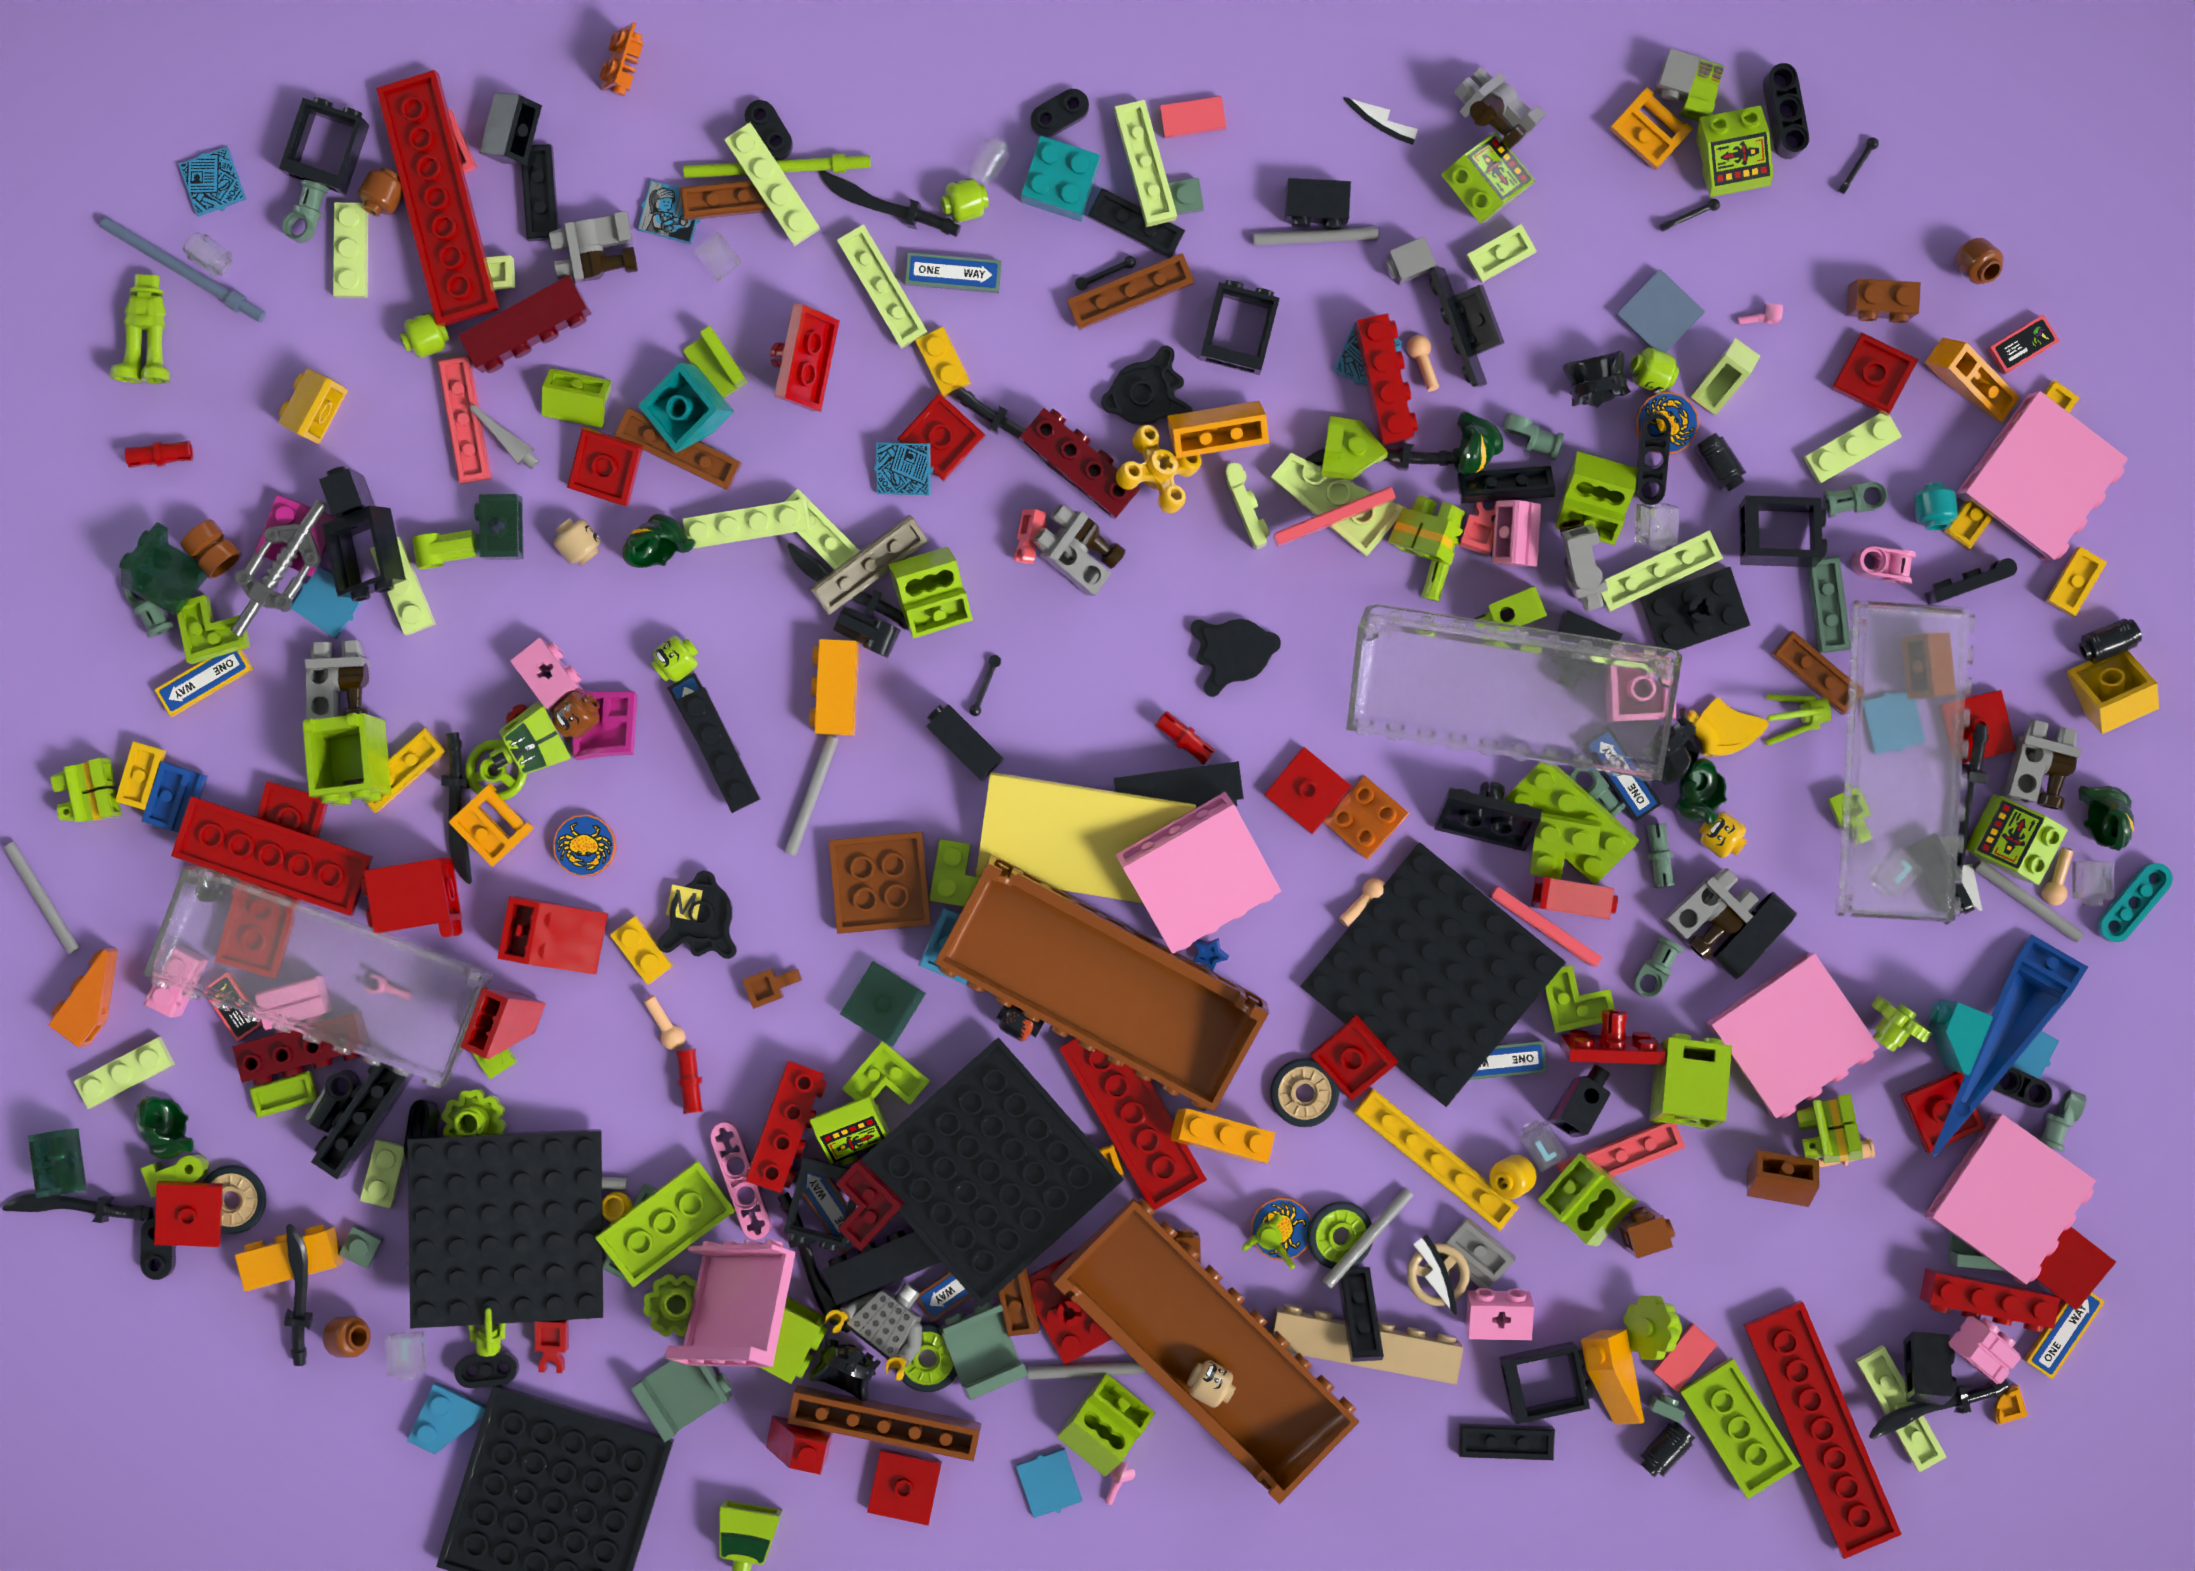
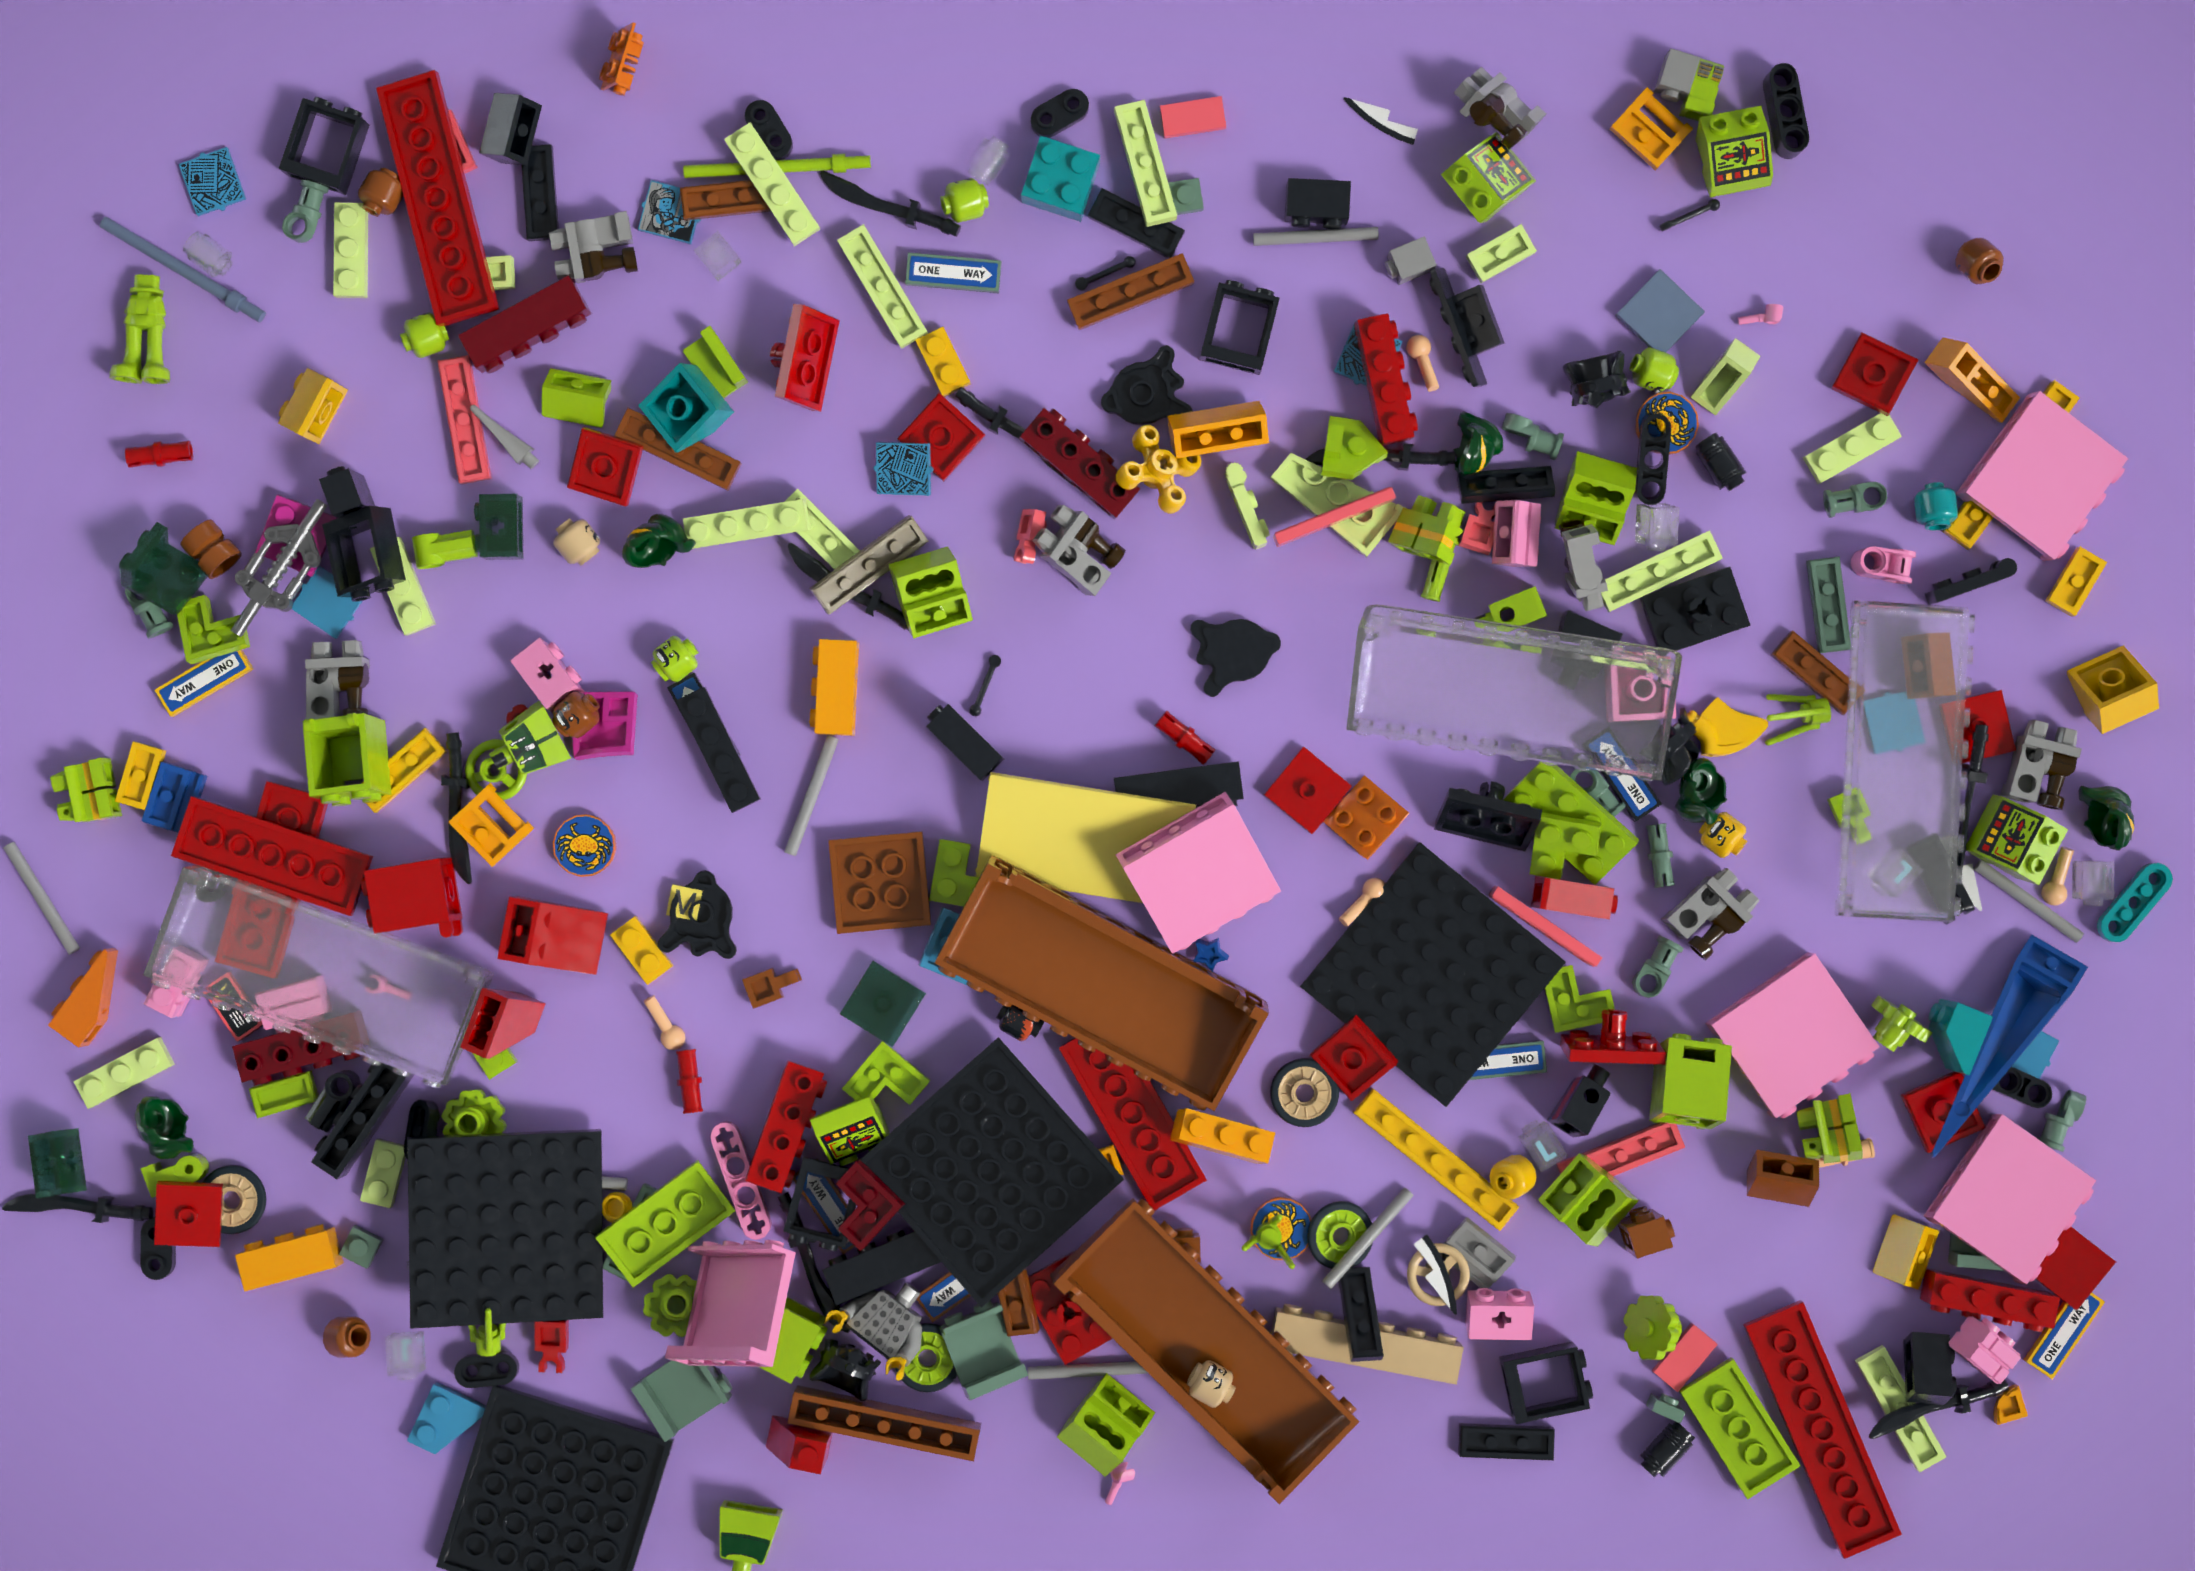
(298, 1317): black sword -> none
(872, 633): black piece -> none
(904, 1487): red plate -> none
(1049, 1483): dark azure piece -> none
(1613, 1374): light orange slope -> none
(1749, 532): black window -> none
(1755, 936): black beam -> none
(1872, 143): black hinge -> none
(1883, 299): dark orange brick -> none
(1905, 1251): none -> yellow panel
(2023, 344): tile -> none
(2110, 640): black head -> none

